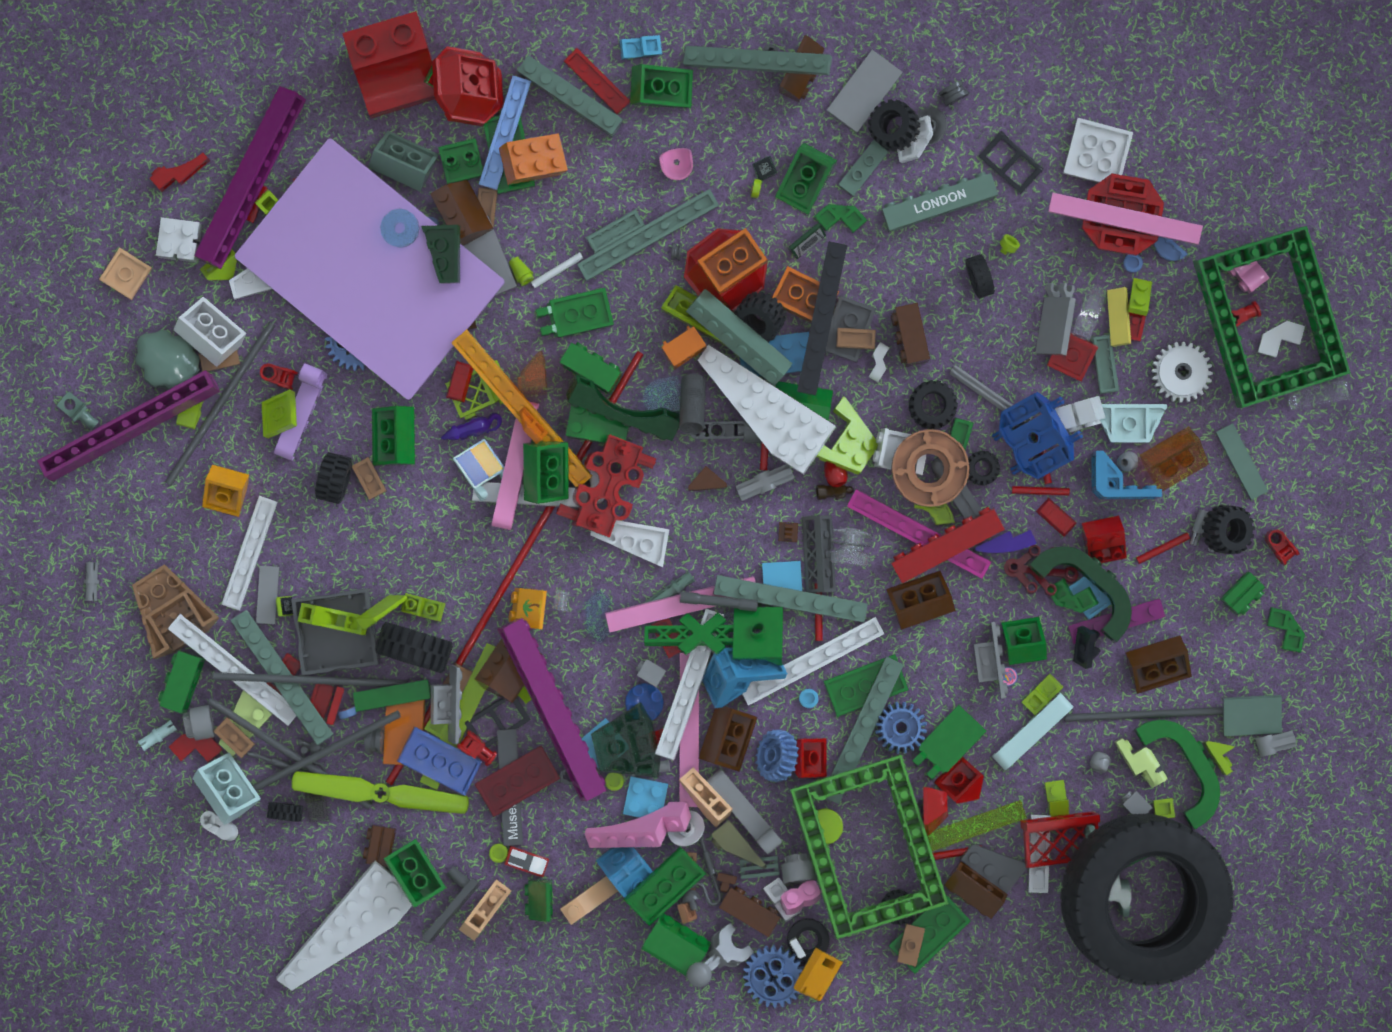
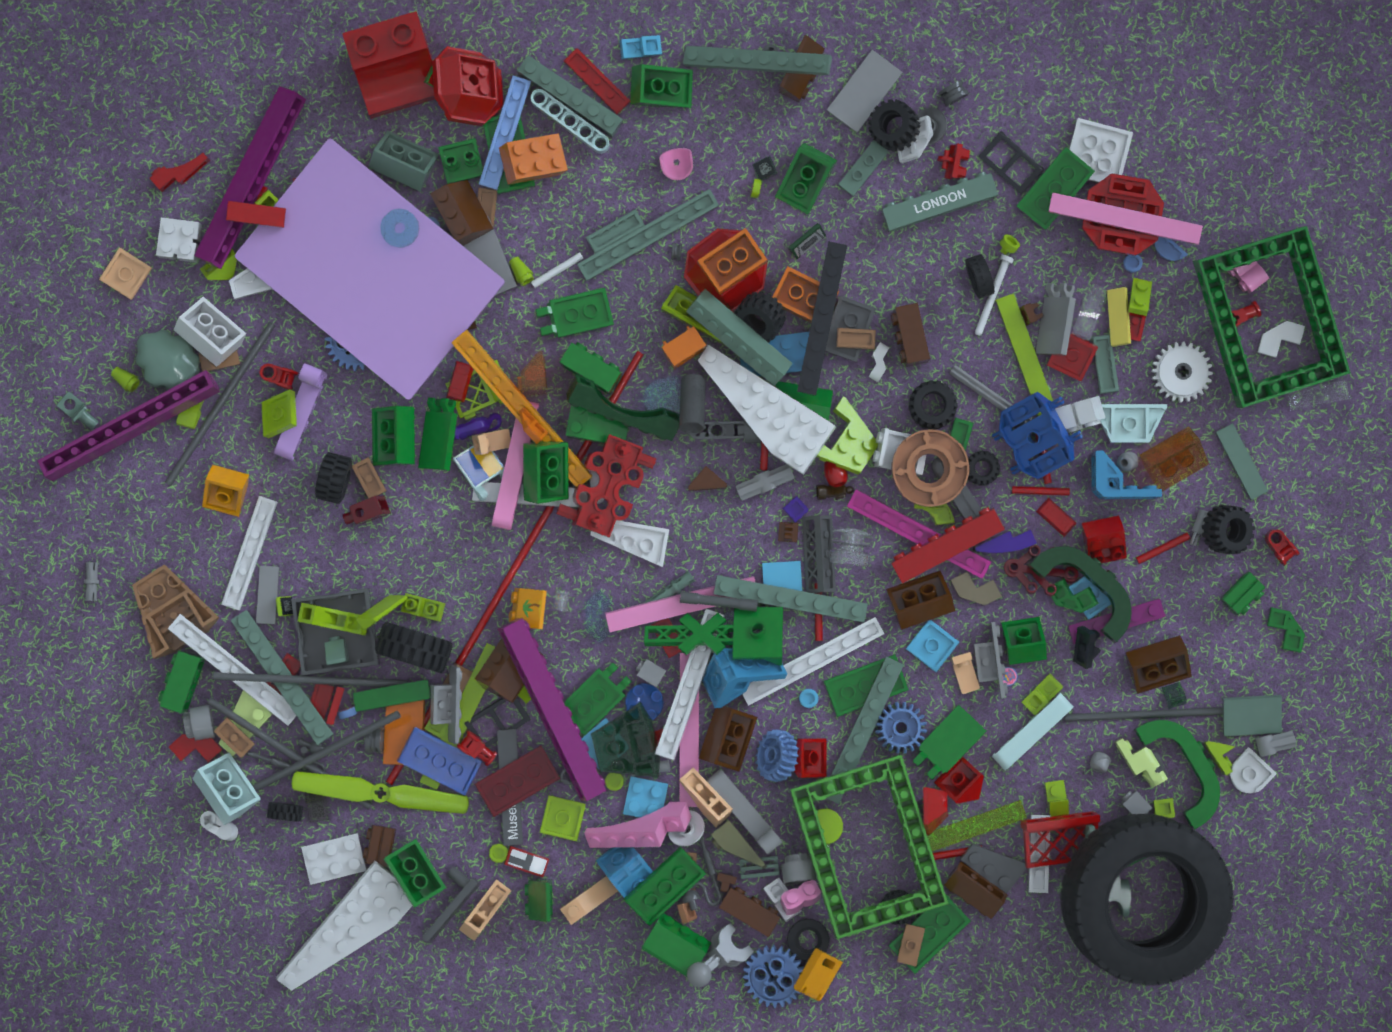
(126, 380): none -> lime cone
(157, 735): light aqua pin -> none
(255, 214): none -> red tile
(334, 858): none -> white plate
(336, 651): none -> sand green slope
(371, 510): none -> dark red torso
(438, 435): none -> green tile
(445, 251): dark green wing -> none
(491, 441): none -> light nougat bracket
(562, 818): none -> lime tile
(565, 113): none -> light aqua beam
(595, 698): none -> green tile
(795, 509): none -> dark purple tile
(797, 948): white tile -> none
(833, 213): green tile -> none
(932, 645): none -> medium azure tile
(951, 161): none -> red hips
(965, 673): none -> light nougat bracket
(982, 595): none -> dark tan tile
(991, 298): none -> white bar
(1023, 346): none -> lime tile
(1028, 313): none -> reddish brown tile
(1064, 177): none -> green plate
(1174, 695): none -> slope
(1250, 772): none -> white tile

